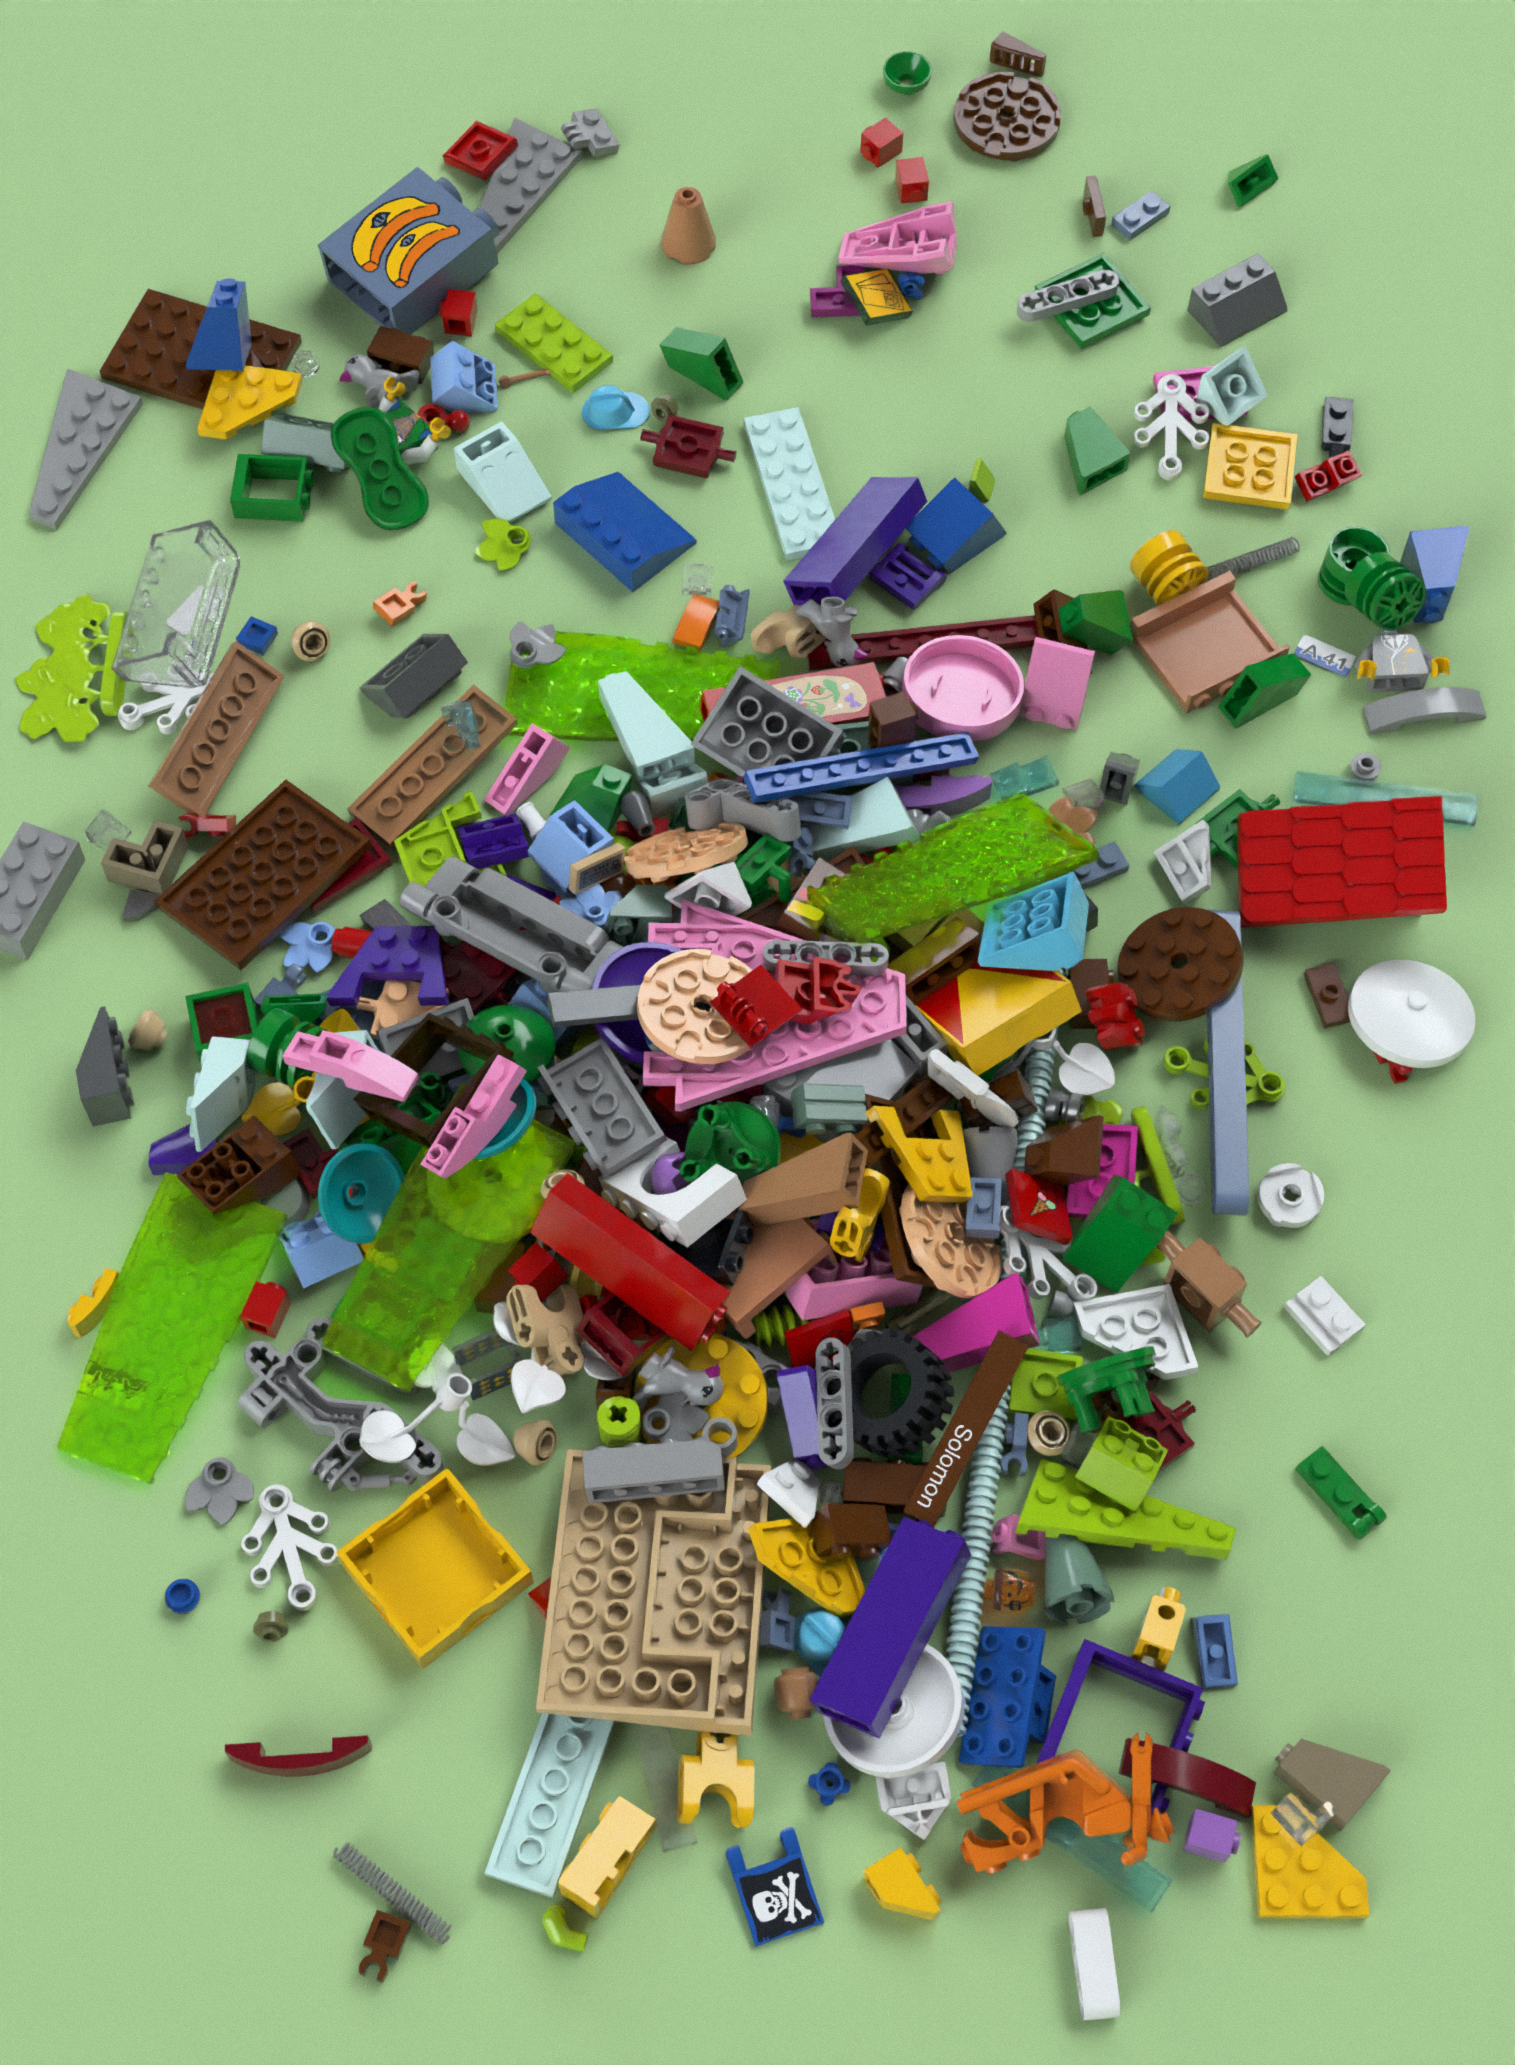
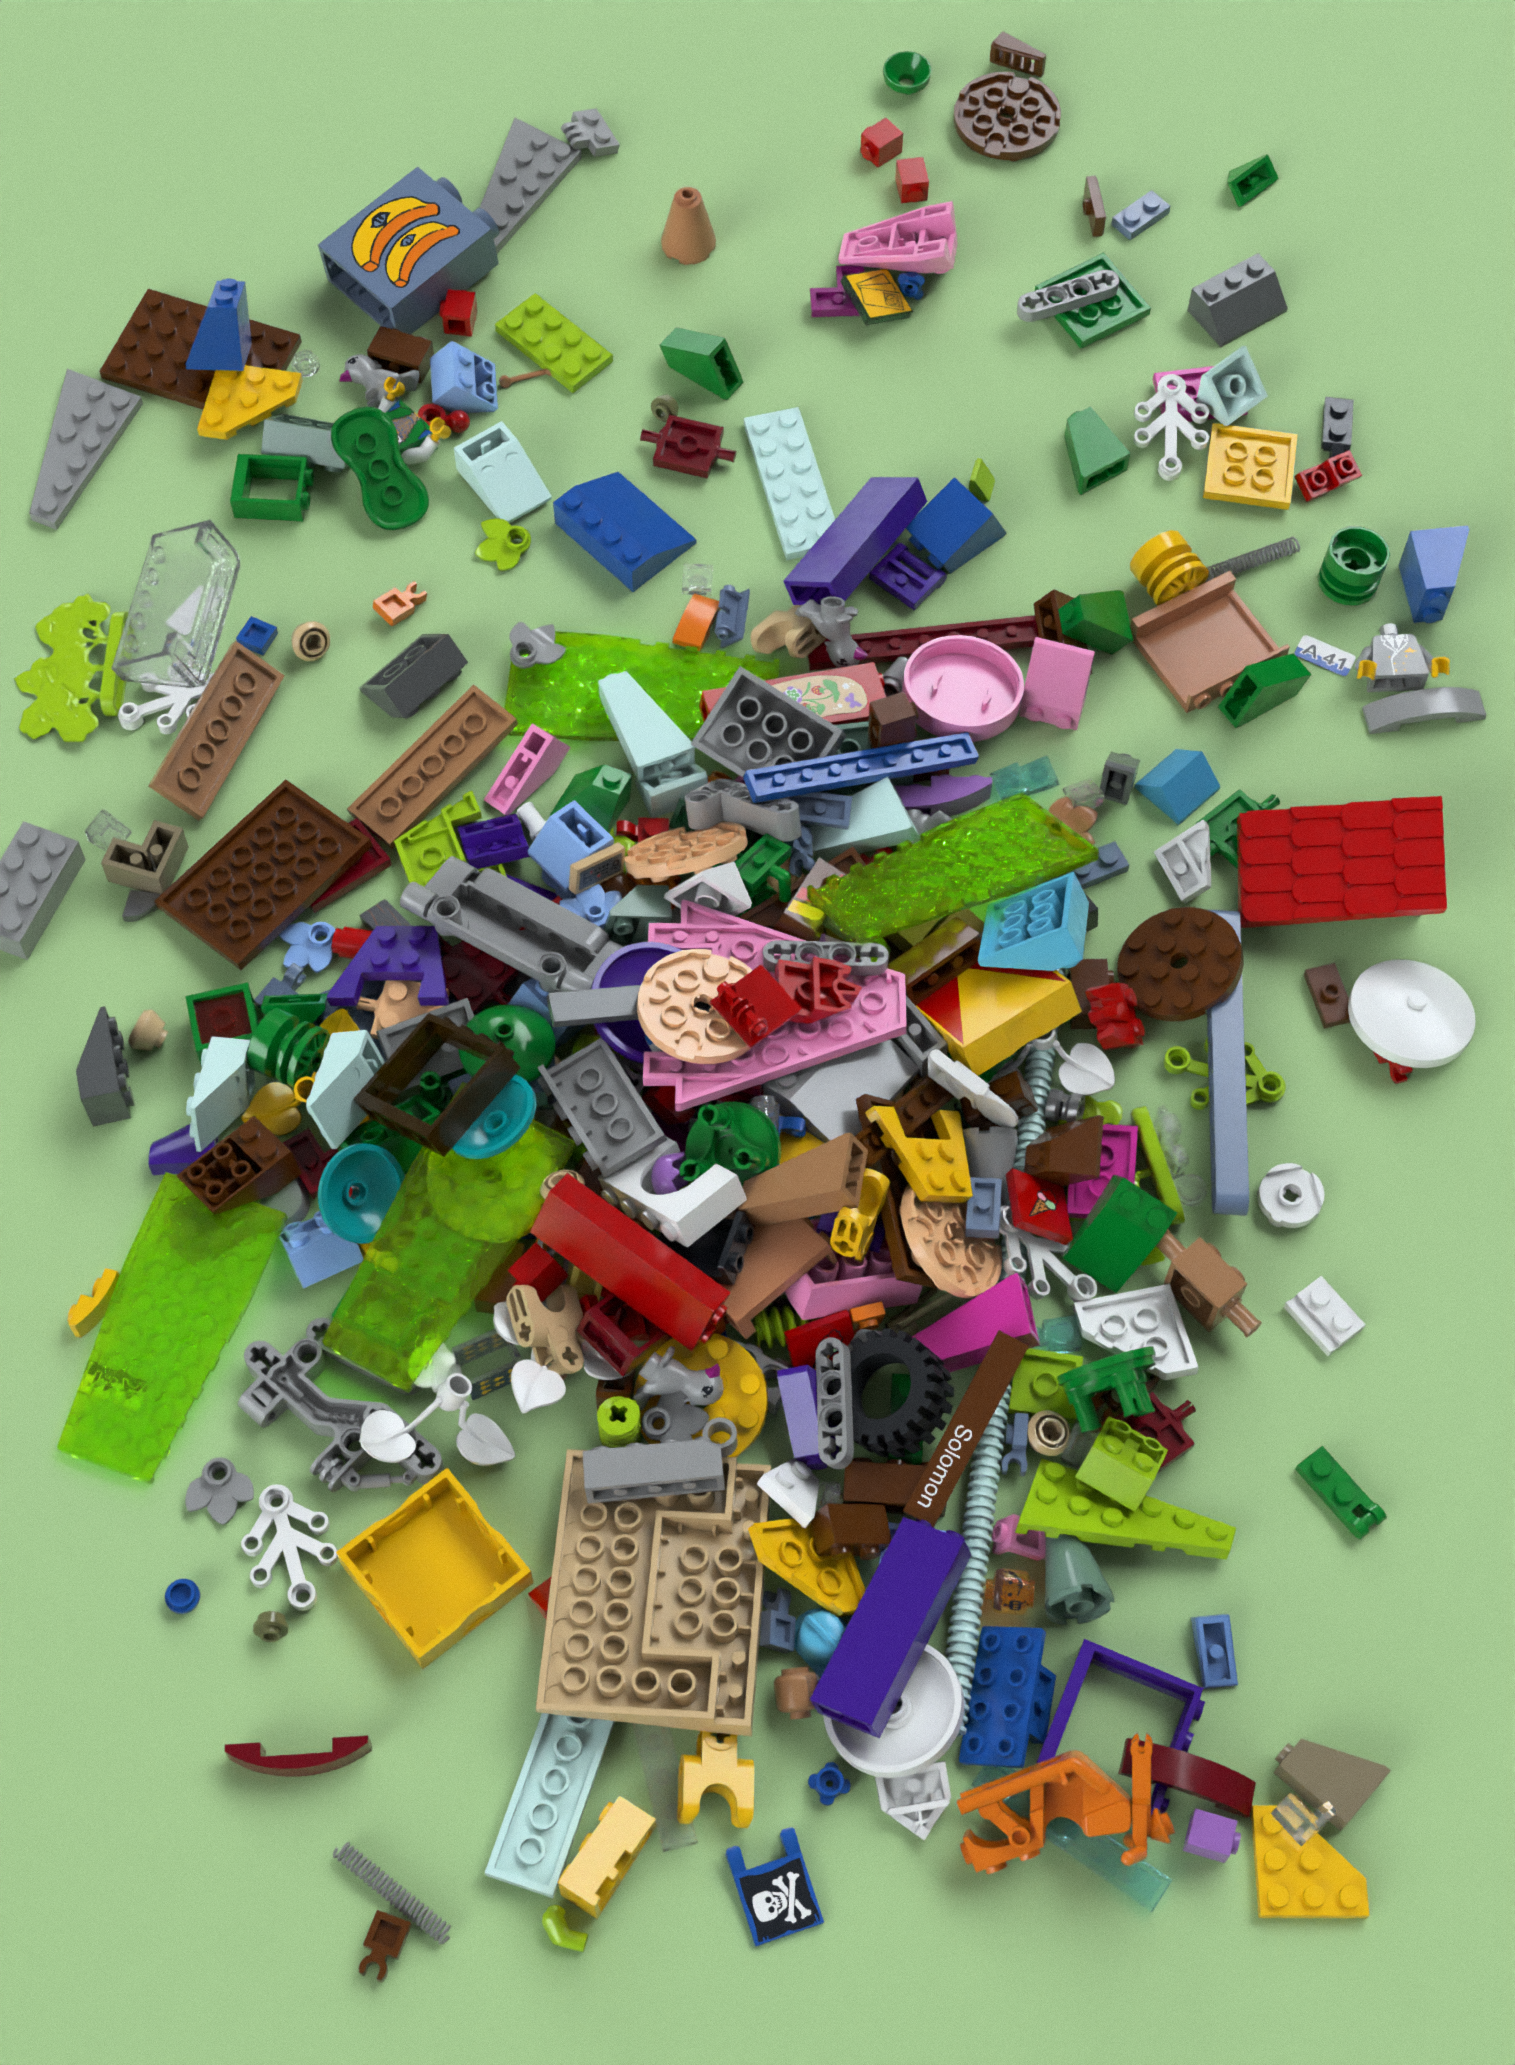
(215, 824): red plate -> none
(265, 1308): red brick -> none
(353, 1061): bright pink slope -> none
(464, 717): clear light blue bracket -> none
(471, 1130): bright pink slope -> none
(480, 150): red tile -> none
(535, 1441): tan cone -> none
(614, 409): medium azure piece -> none
(637, 811): dark grey cone -> none
(828, 1108): sand green brick -> none
(899, 1887): yellow slope -> none
(1060, 1305): light grey hinge -> none
(1094, 1964): white beam -> none
(1160, 1629): yellow torso -> none
(1335, 790): clear light blue tile -> none
(1363, 773): light grey plate -> none
(1384, 591): green wheel -> none

